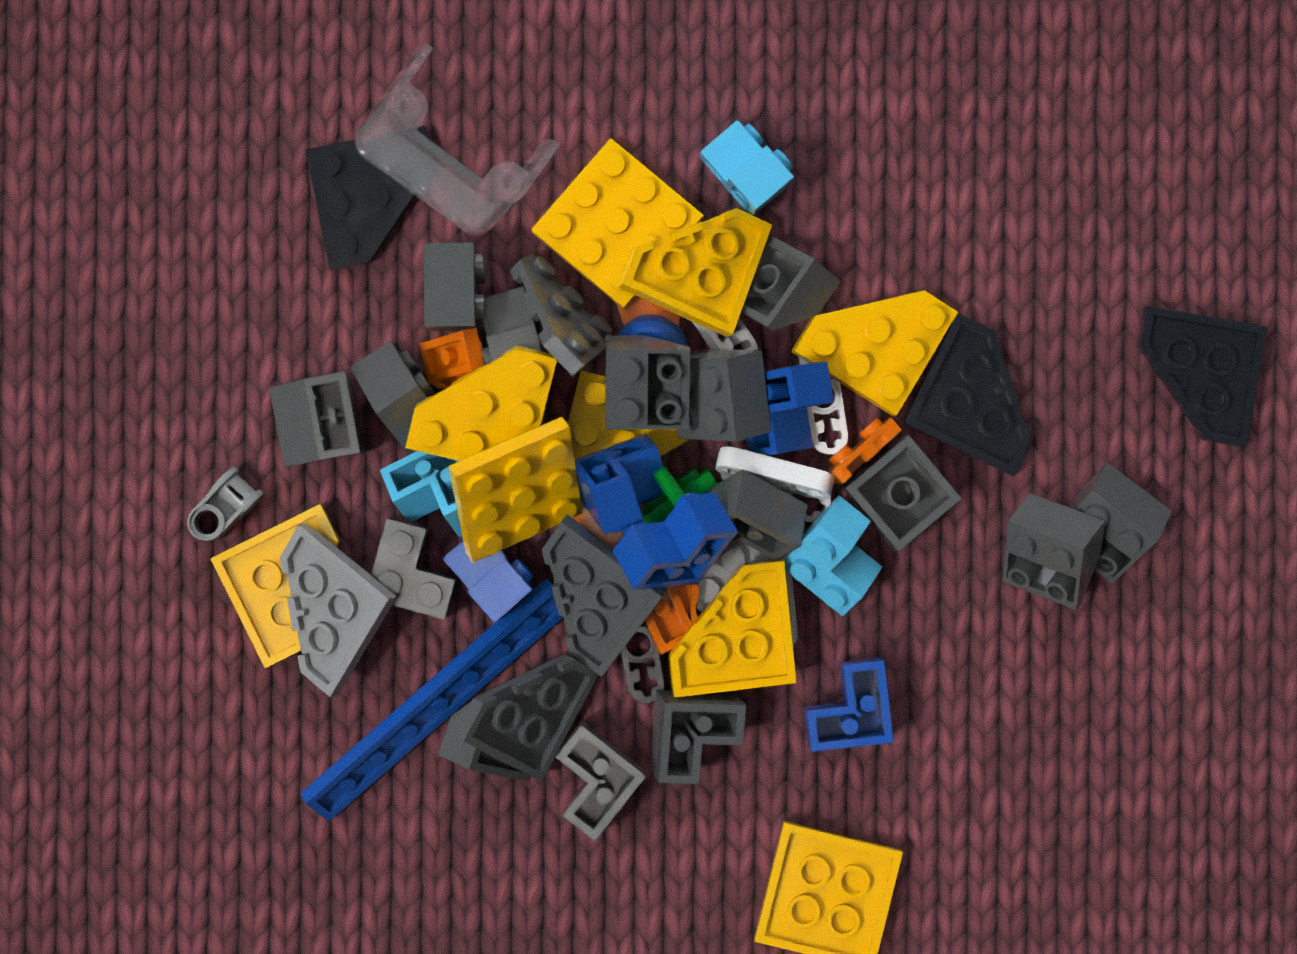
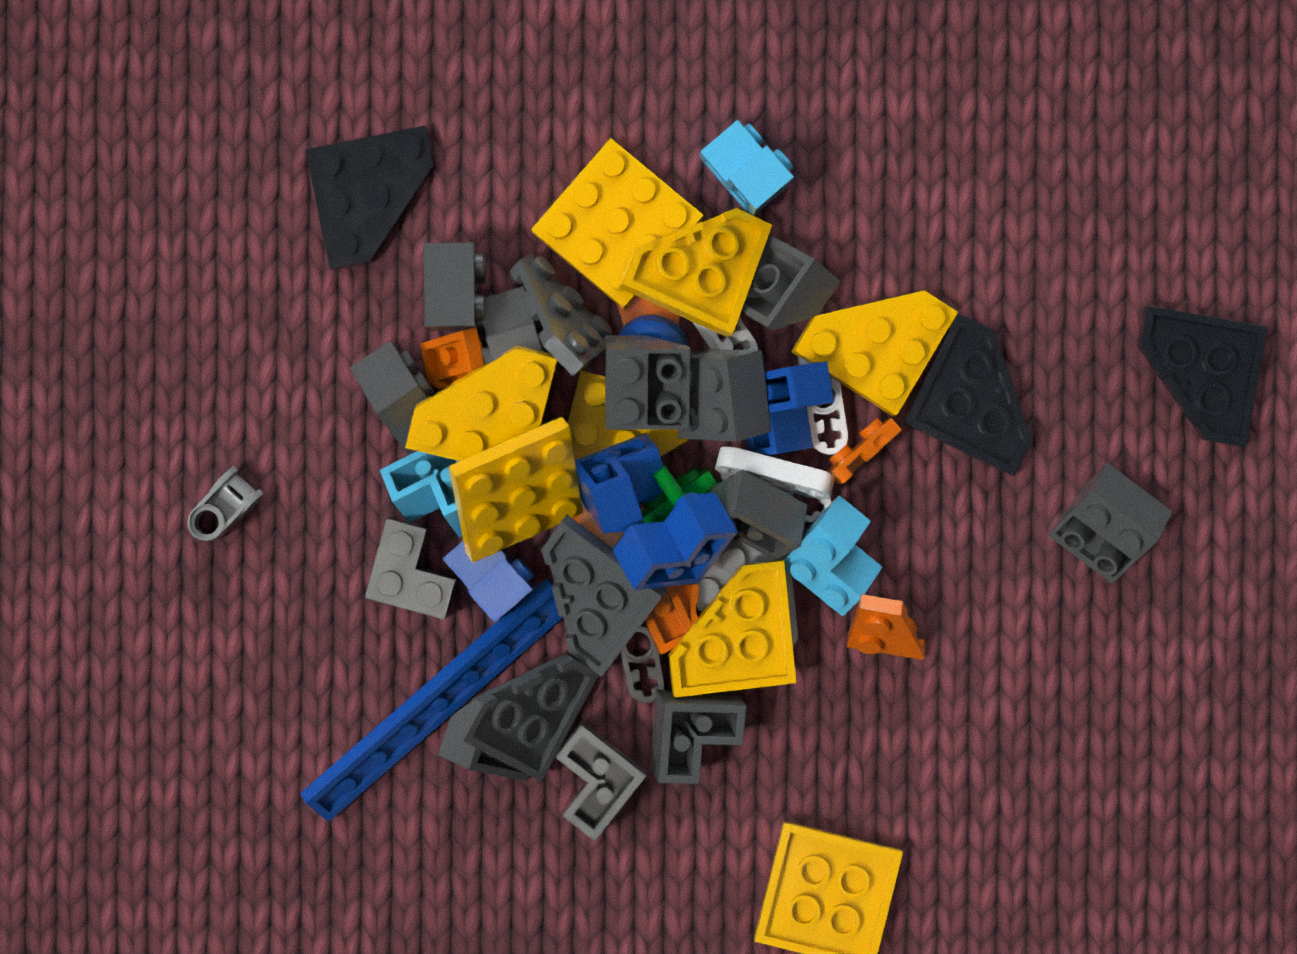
(260, 590): yellow plate -> none
(317, 419): dark grey slope -> none
(331, 607): light grey plate -> none
(409, 158): clear windscreen -> none
(862, 715): blue brick -> none
(885, 628): none -> orange wing
(901, 493): dark grey brick -> none
(1052, 550): dark grey slope -> none

